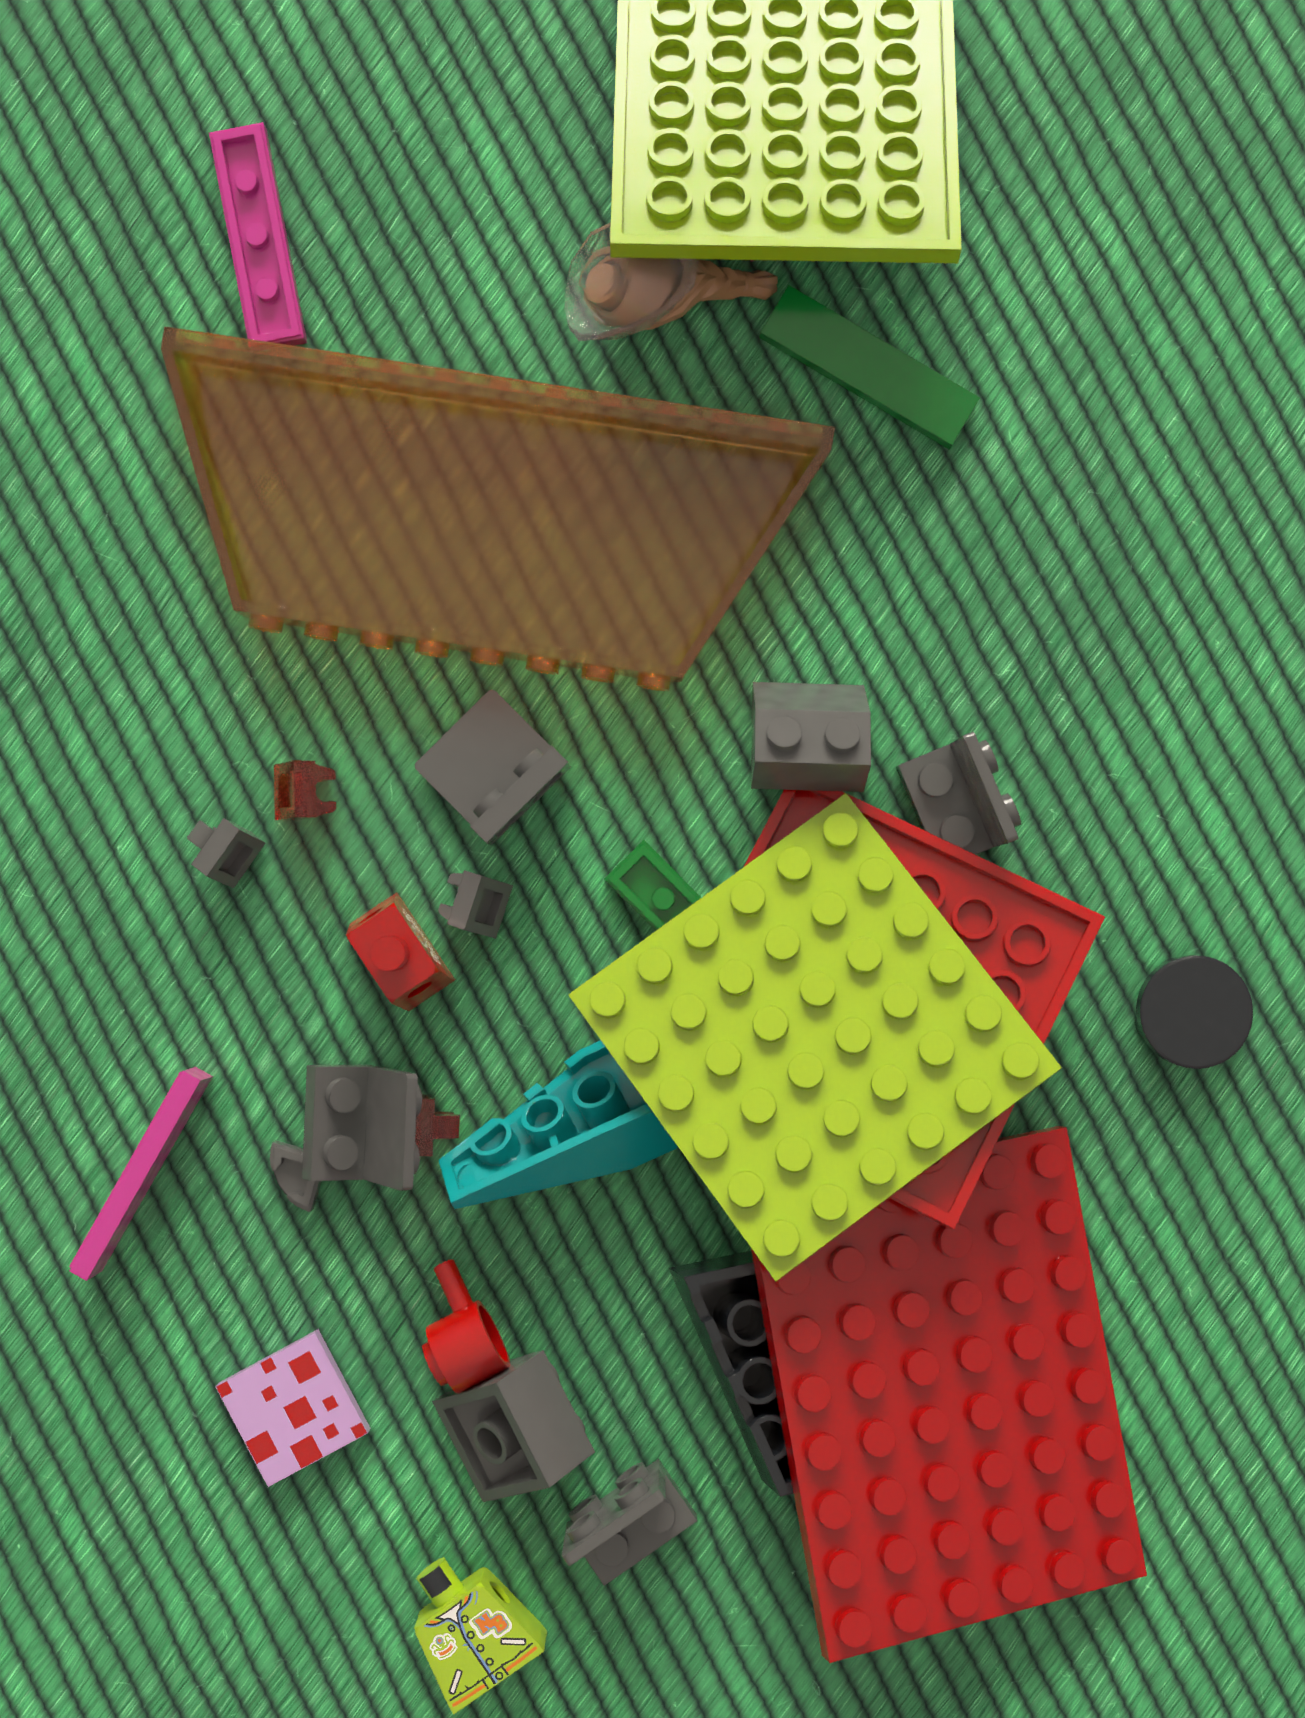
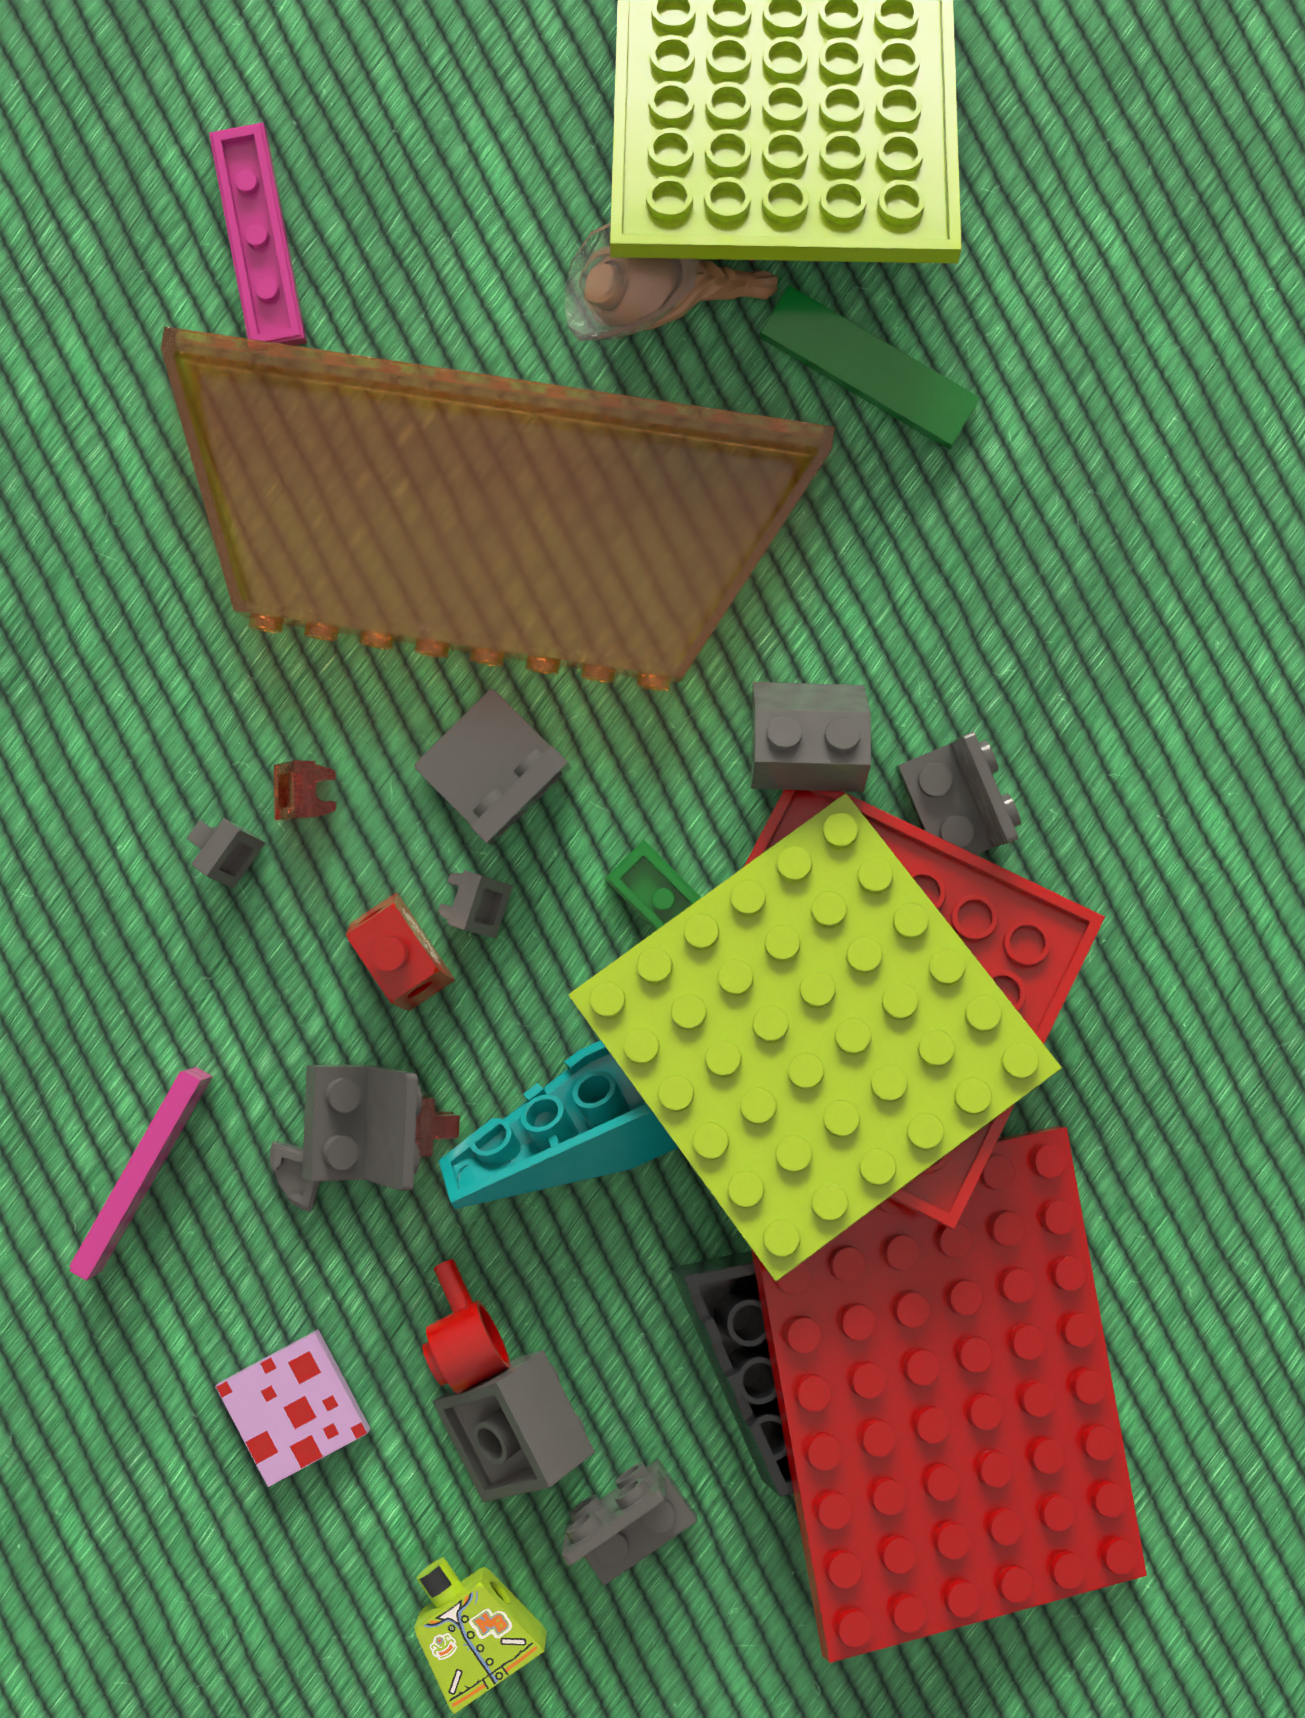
(1194, 1011): black tile -> none

